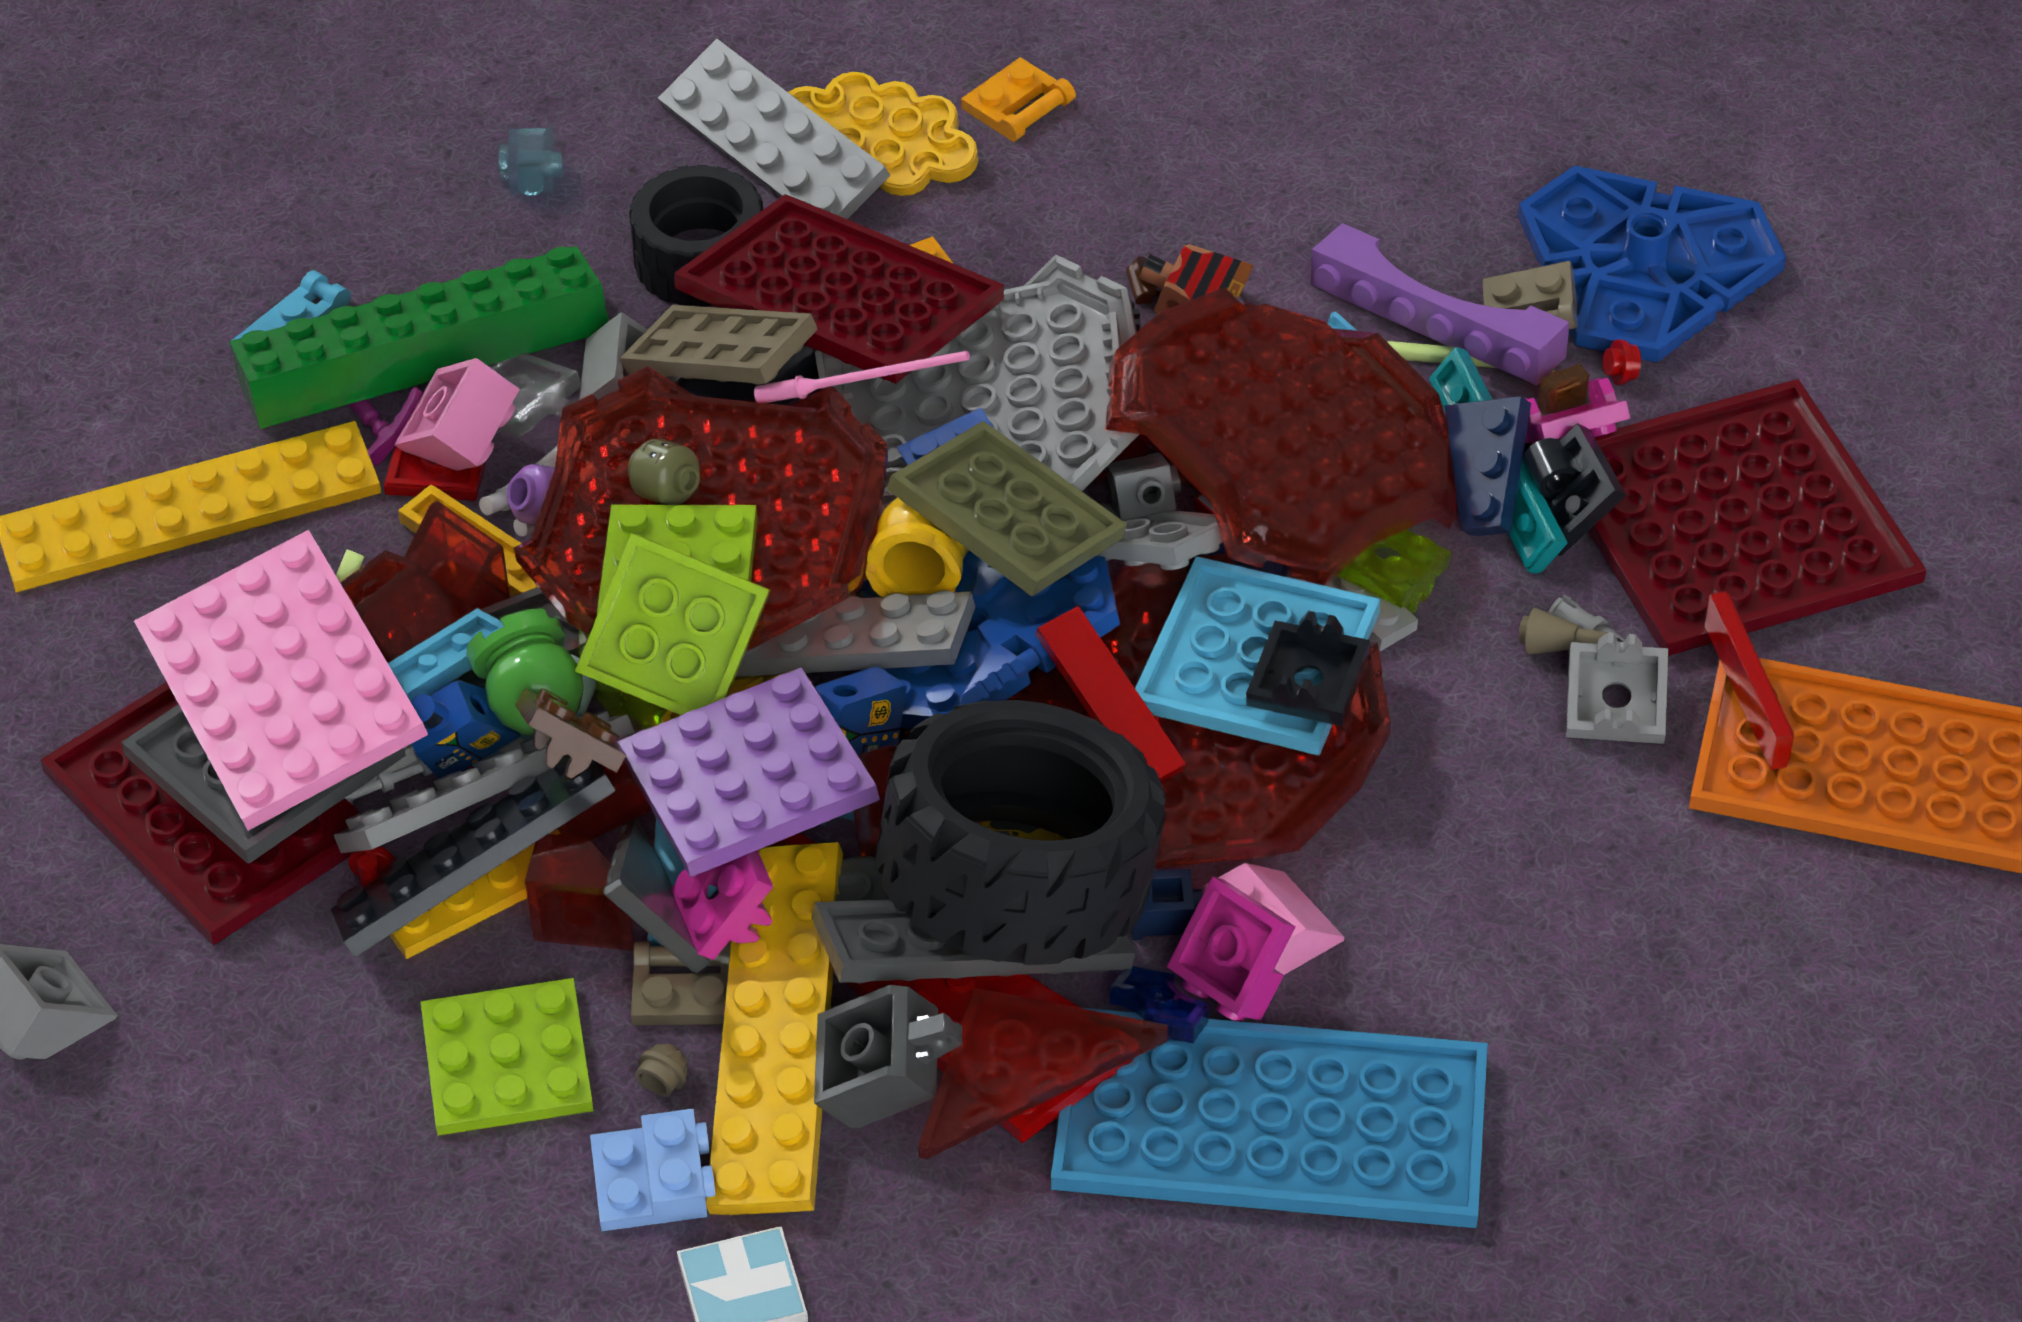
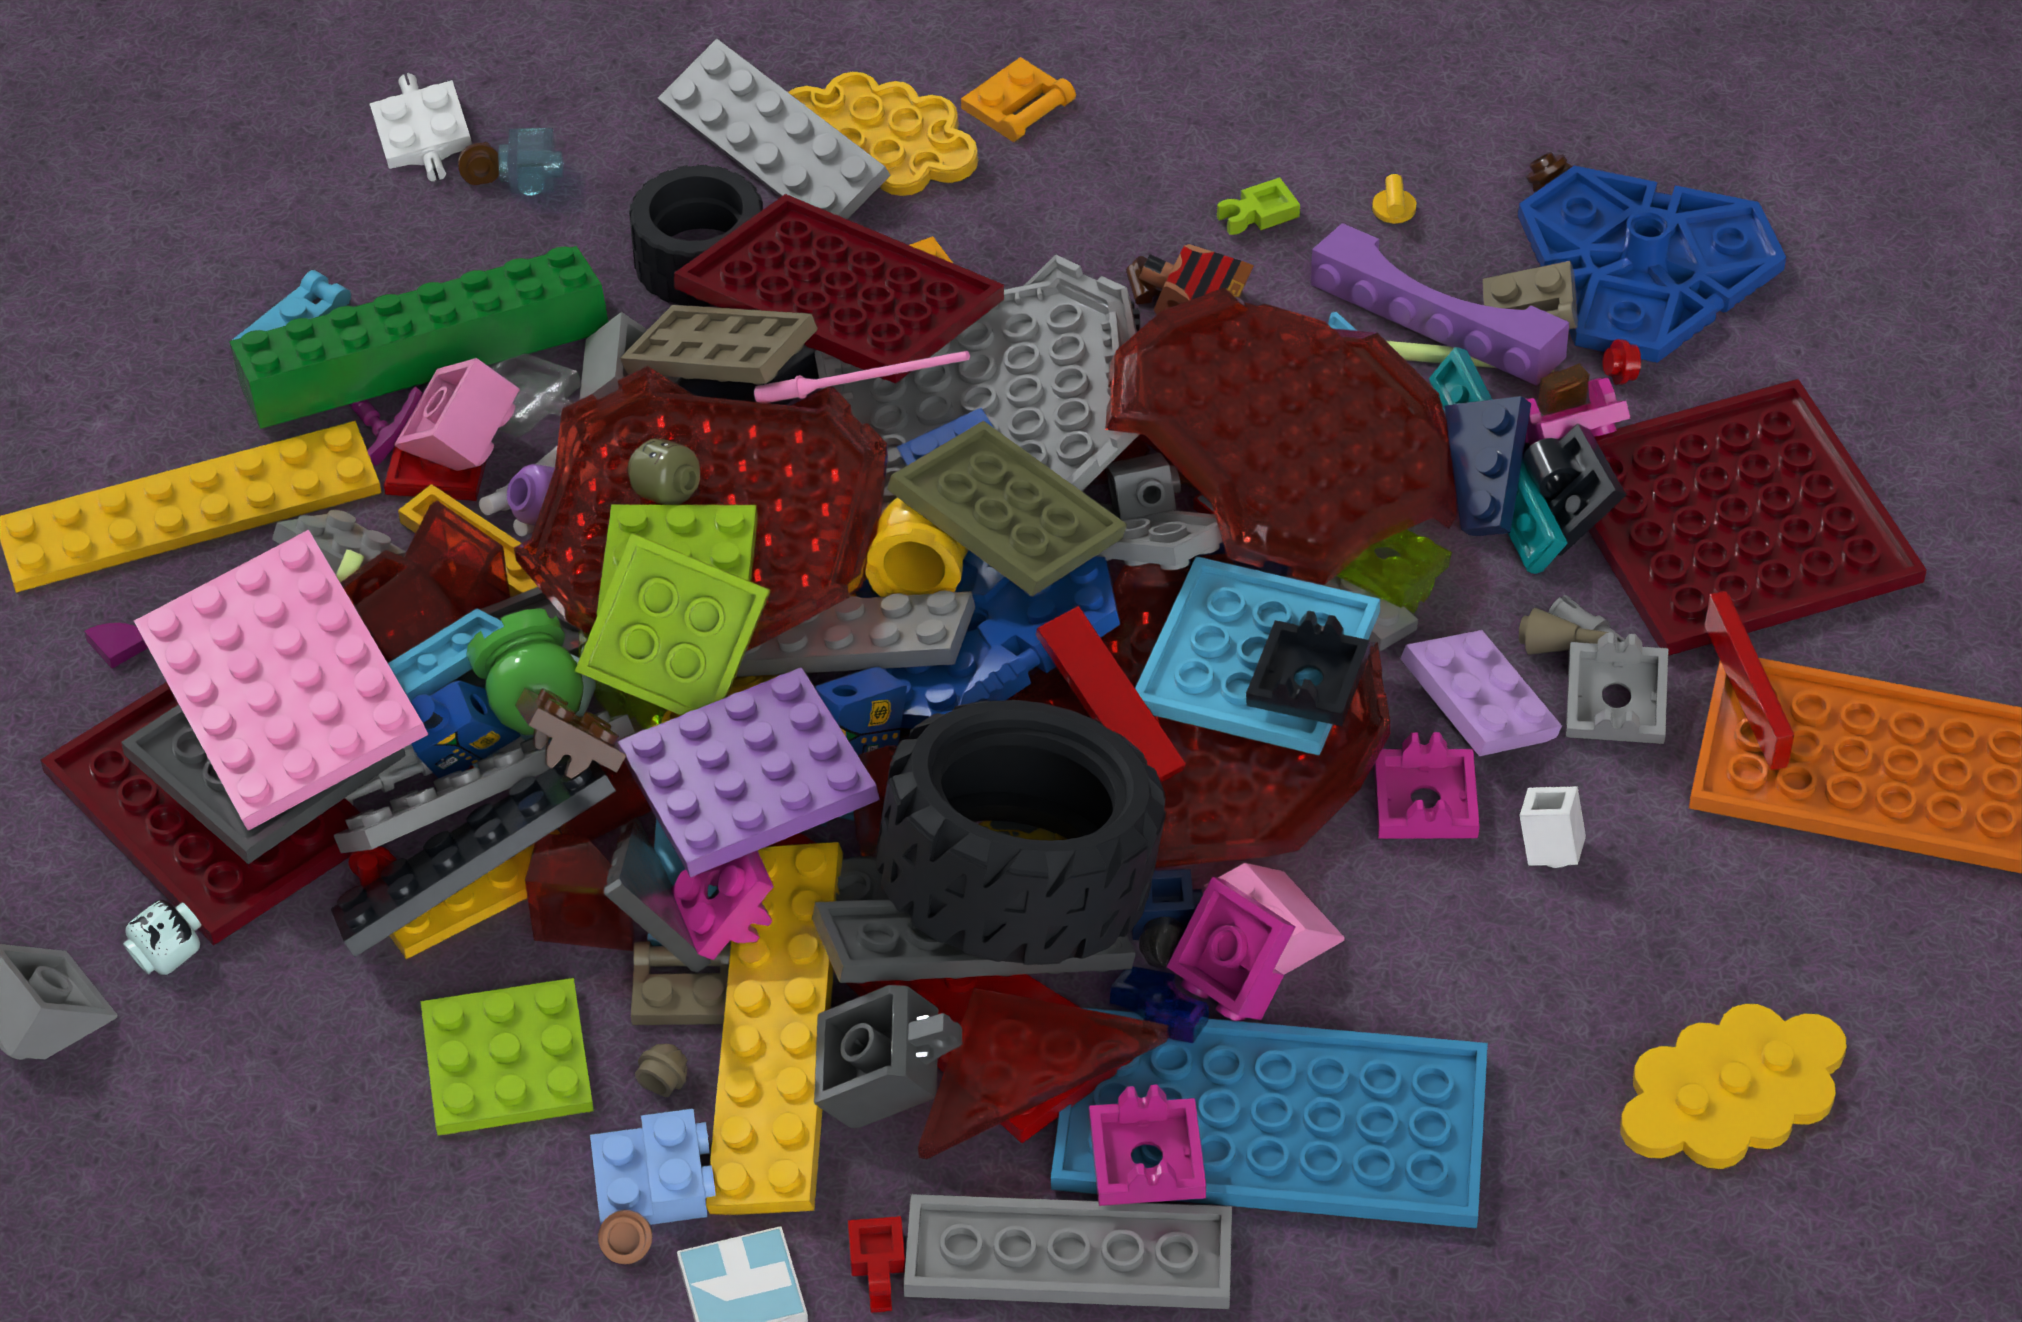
(116, 642): none -> magenta tile
(162, 937): none -> light aqua head
(335, 534): none -> light grey plate
(421, 126): none -> white plate
(479, 164): none -> reddish brown plate
(625, 1237): none -> nougat plate
(877, 1252): none -> red plate
(1068, 1251): none -> light grey plate
(1147, 1121): none -> dark pink piece
(1160, 940): none -> clear smoke plate
(1260, 204): none -> lime plate
(1394, 203): none -> yellow plate
(1432, 767): none -> dark pink piece
(1480, 692): none -> lavender plate
(1546, 169): none -> reddish brown plate
(1552, 826): none -> white brick
(1733, 1086): none -> yellow plate

